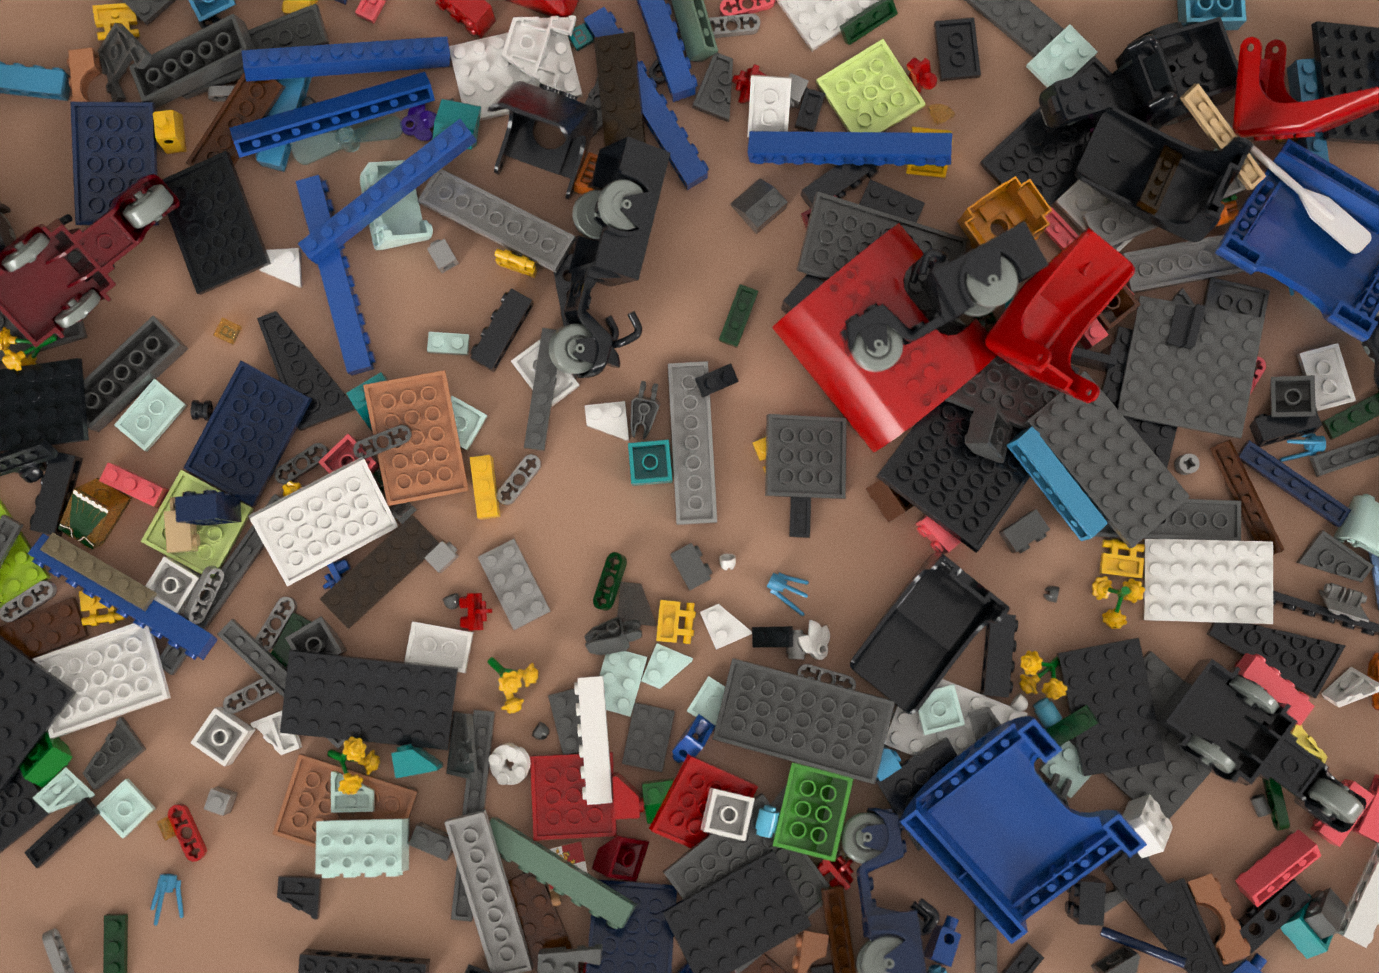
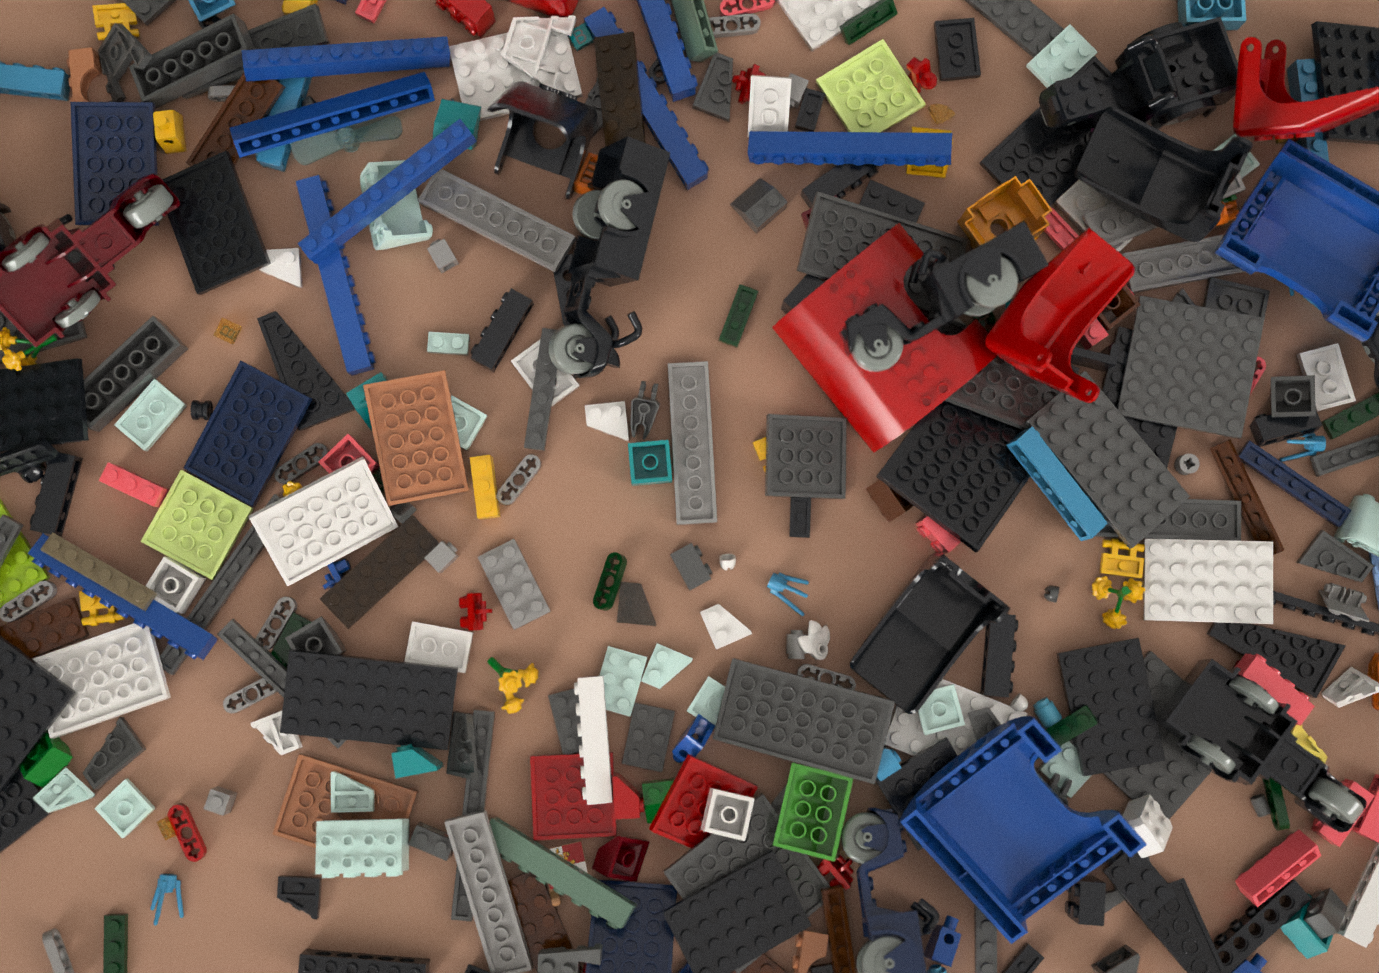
(62, 832): black plate -> none
(93, 513): clear yellow slope -> none
(179, 536): tan brick -> none
(207, 508): dark blue brick -> none
(207, 602): light grey beam -> none
(222, 736): white brick -> none
(354, 751): yellow plant -> none
(399, 441): dark grey beam -> none
(422, 120): dark purple plate -> none
(451, 601): dark grey hinge -> none
(501, 771): white plate -> none
(515, 263): yellow plate -> none
(541, 731): dark grey hinge -> none
(612, 636): dark grey hinge -> none
(668, 622): yellow plate -> none
(716, 380): black plate -> none
(767, 821): medium azure brick -> none
(772, 636): black plate -> none
(989, 433): dark grey slope -> none
(1024, 531): dark grey brick -> none
(1031, 664): yellow plant -> none
(1143, 947): dark blue piece -> none
(1159, 180): dark brown plate -> none
(1185, 325): black panel -> none
(1219, 131): tan plate -> none
(1230, 945): nougat arch -> none
(1322, 209): white piece -> none

